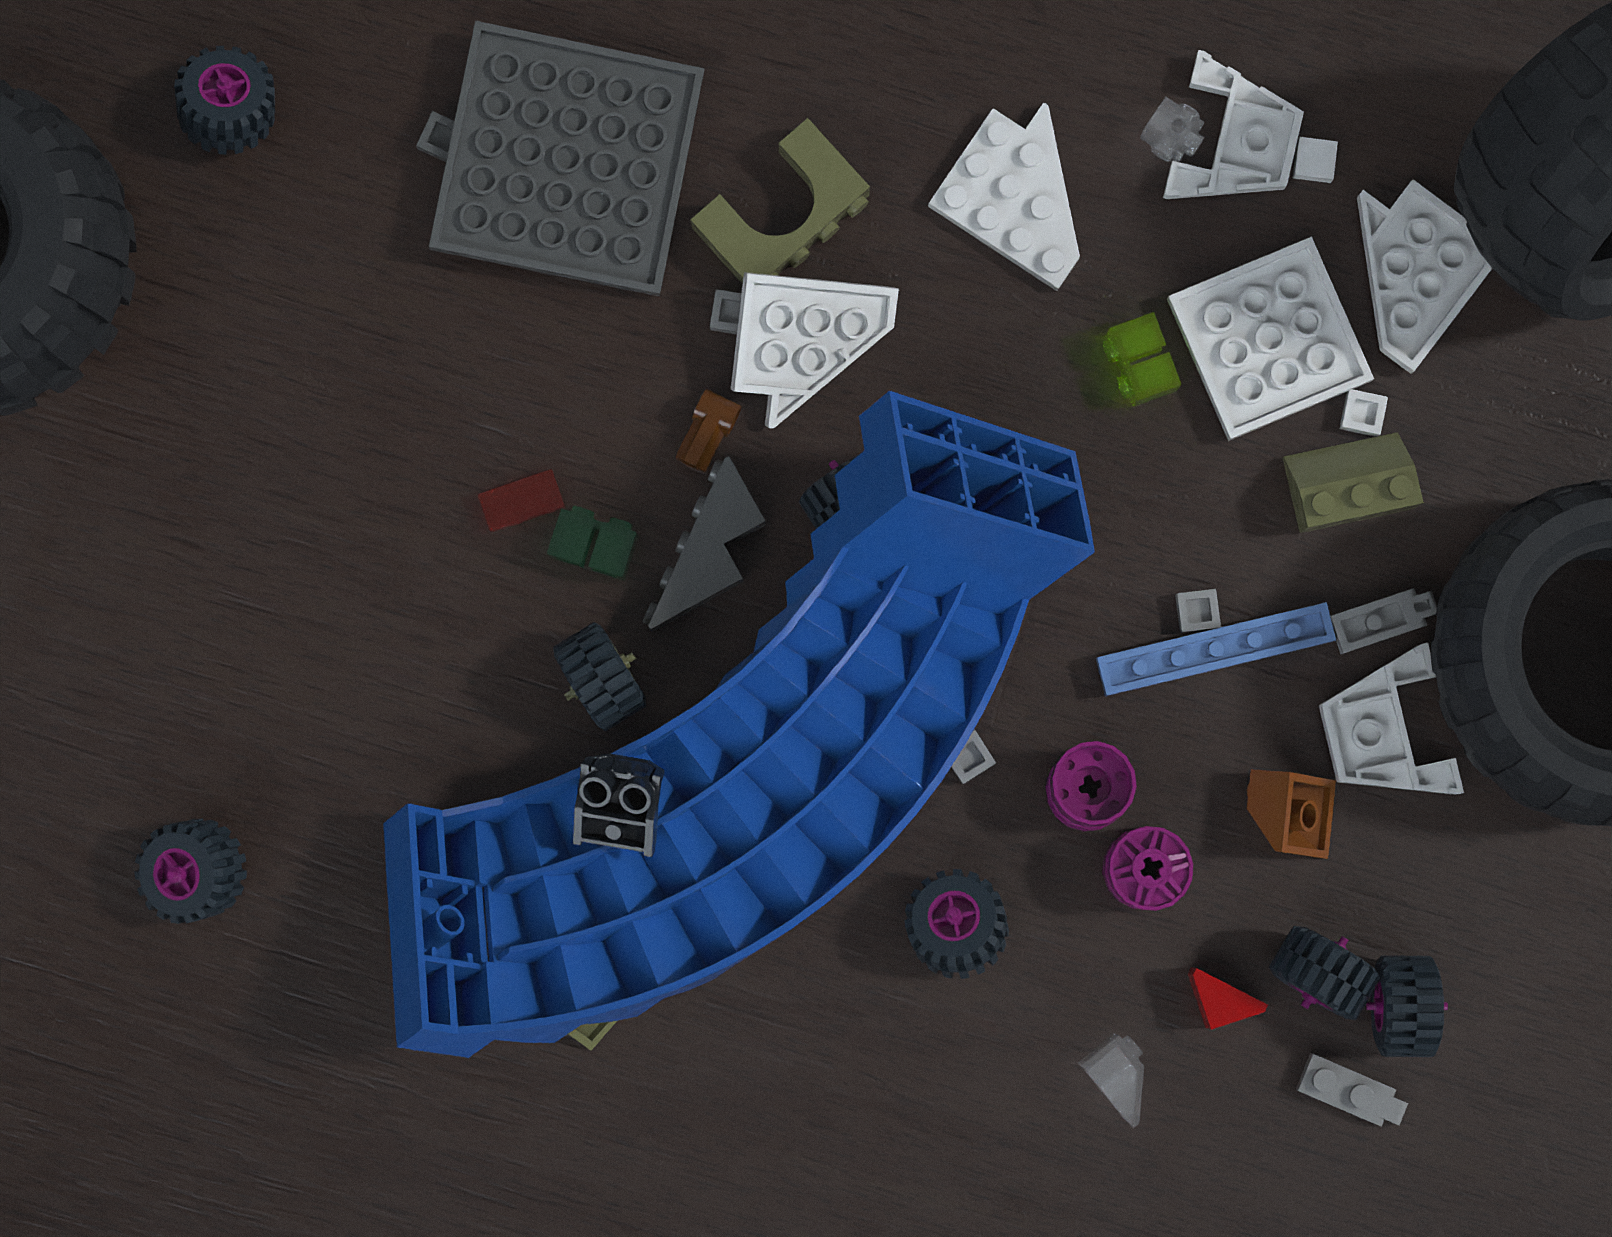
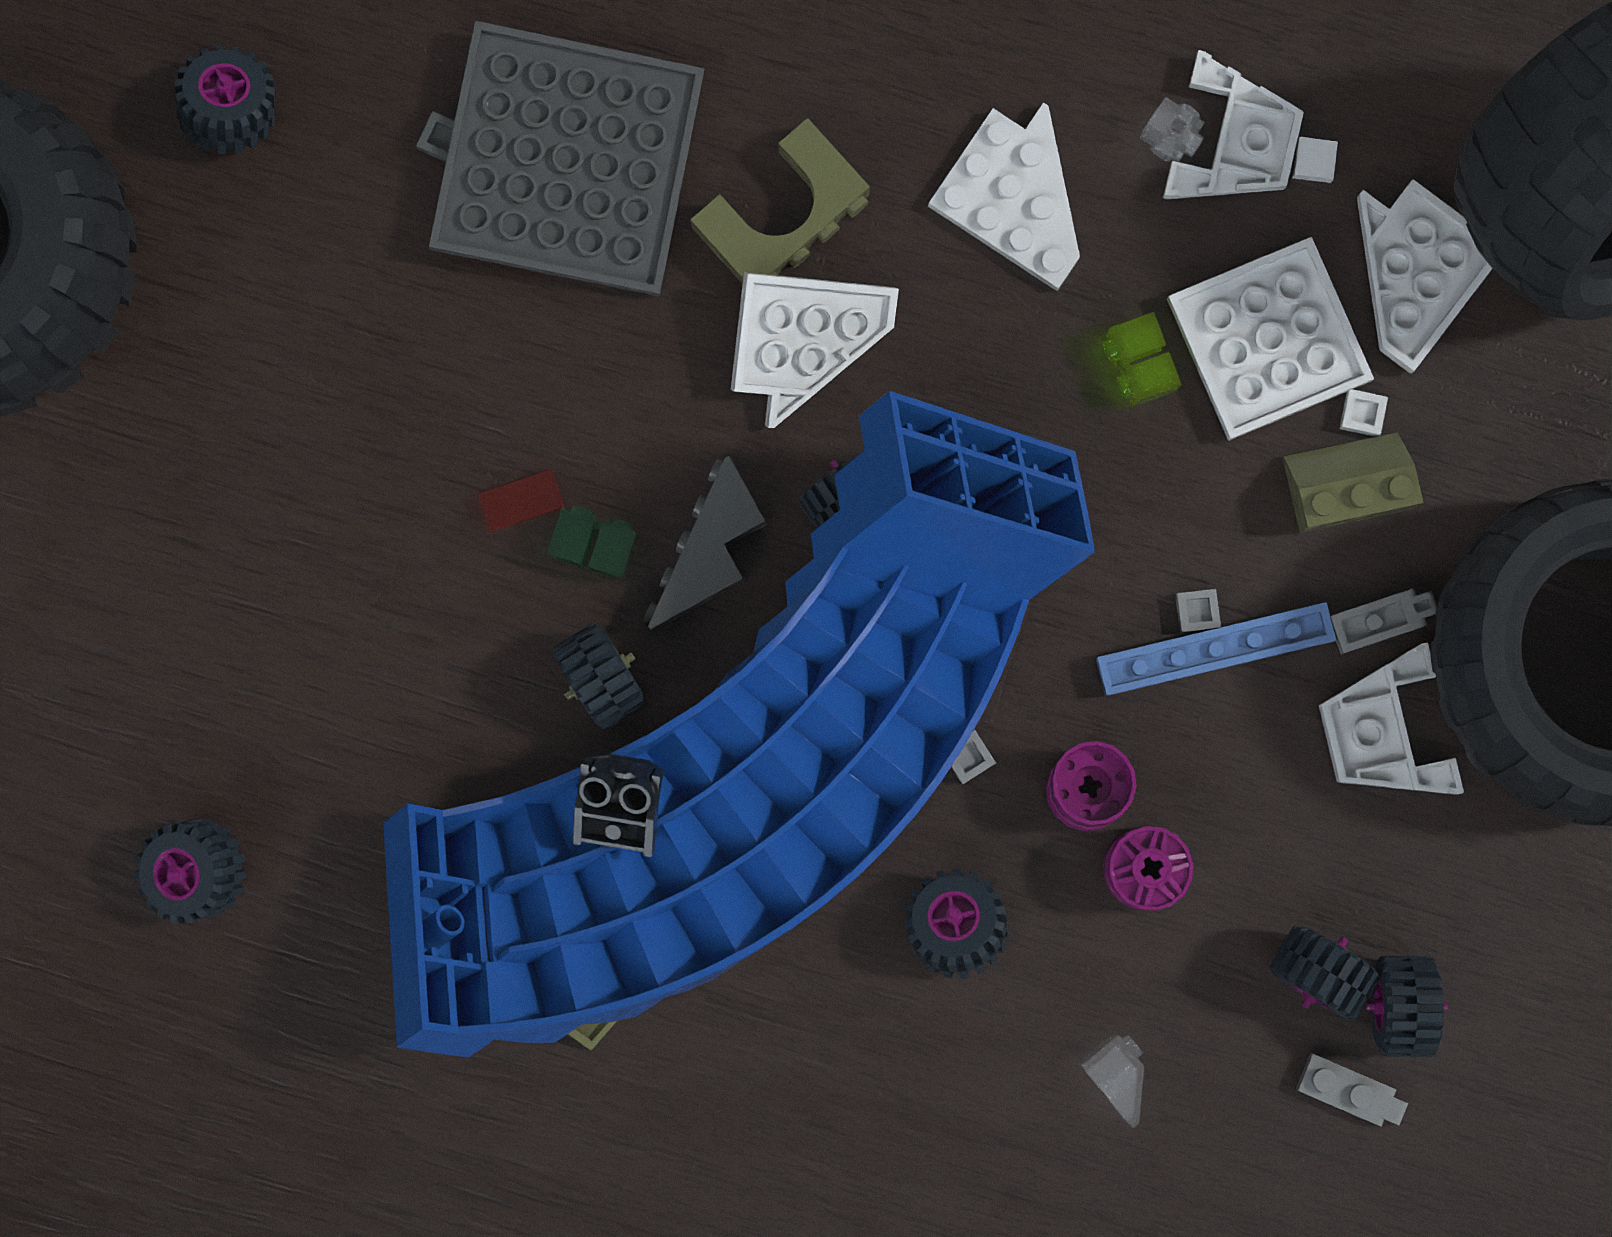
(712, 422): reddish brown piece -> none
(725, 312): light grey tile -> none
(1221, 1002): red slope -> none
(1293, 811): dark orange slope -> none

